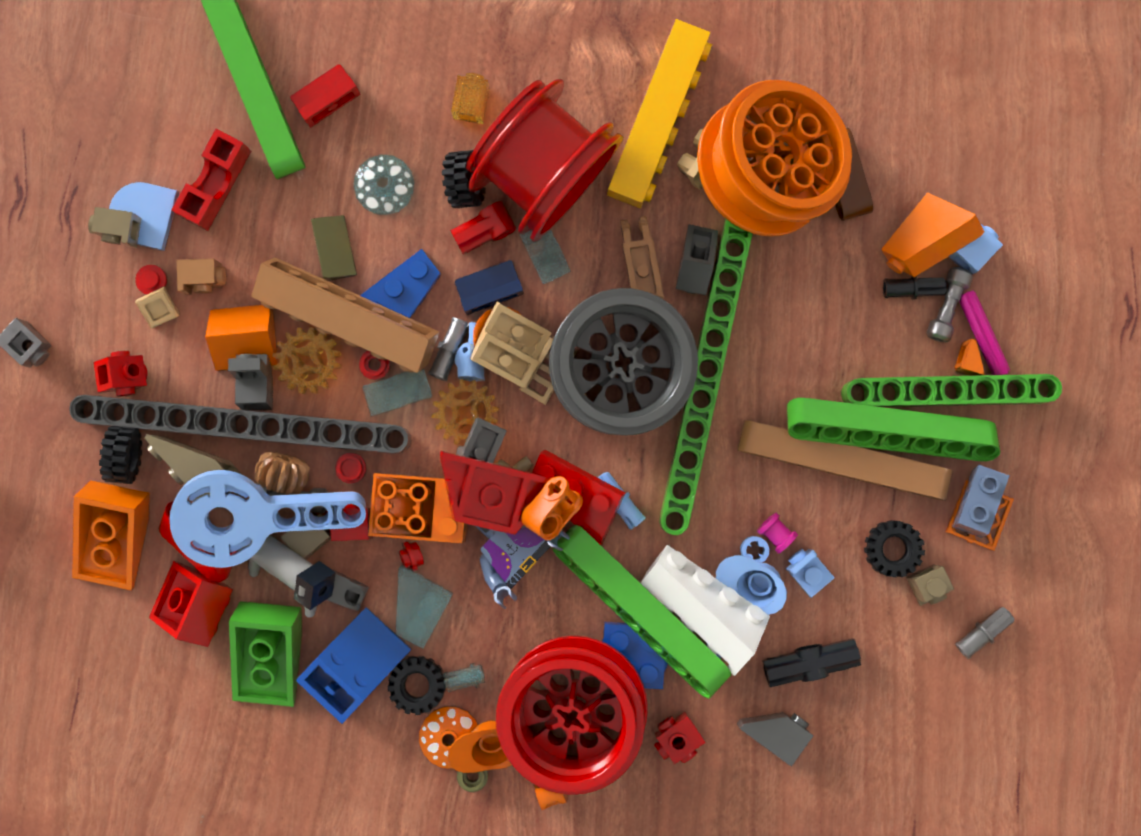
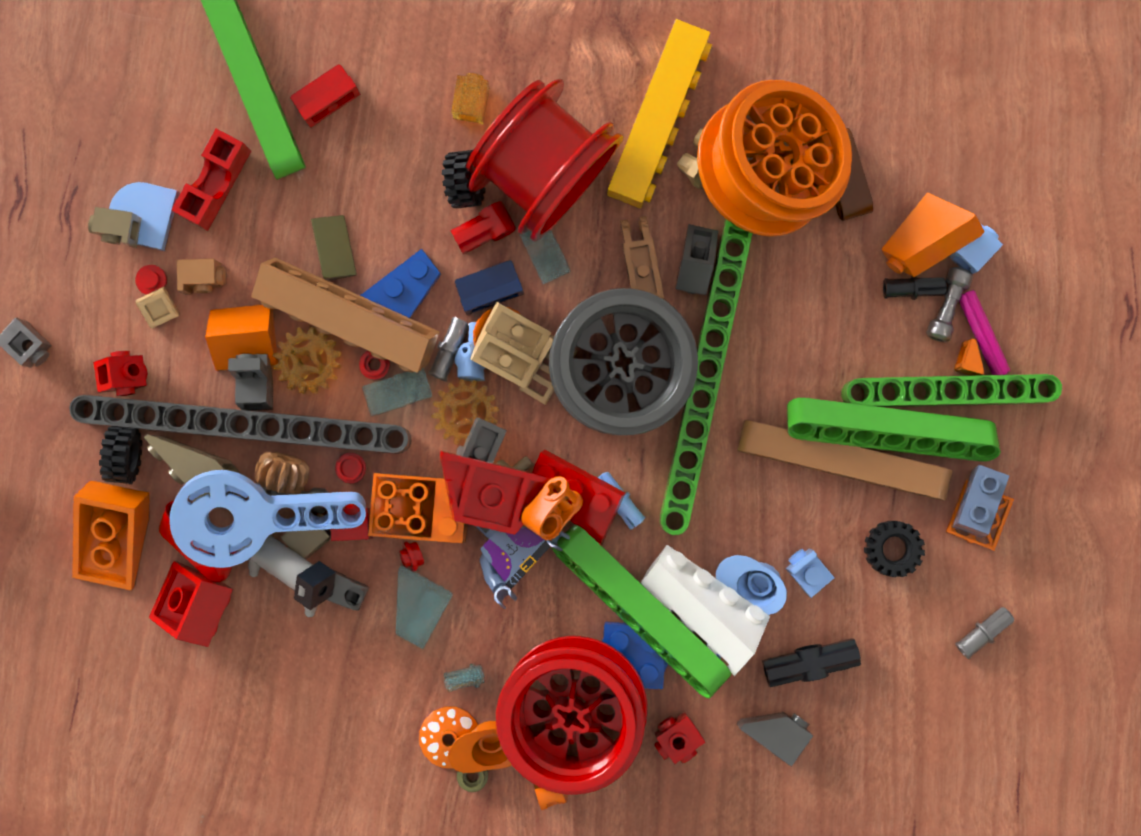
(265, 653): bright green slope -> none
(353, 665): blue slope -> none
(384, 199): clear light blue dish -> none
(403, 698): black tyre -> none
(760, 542): light blue bush -> none
(777, 532): dark pink bush -> none
(930, 584): dark tan brick -> none

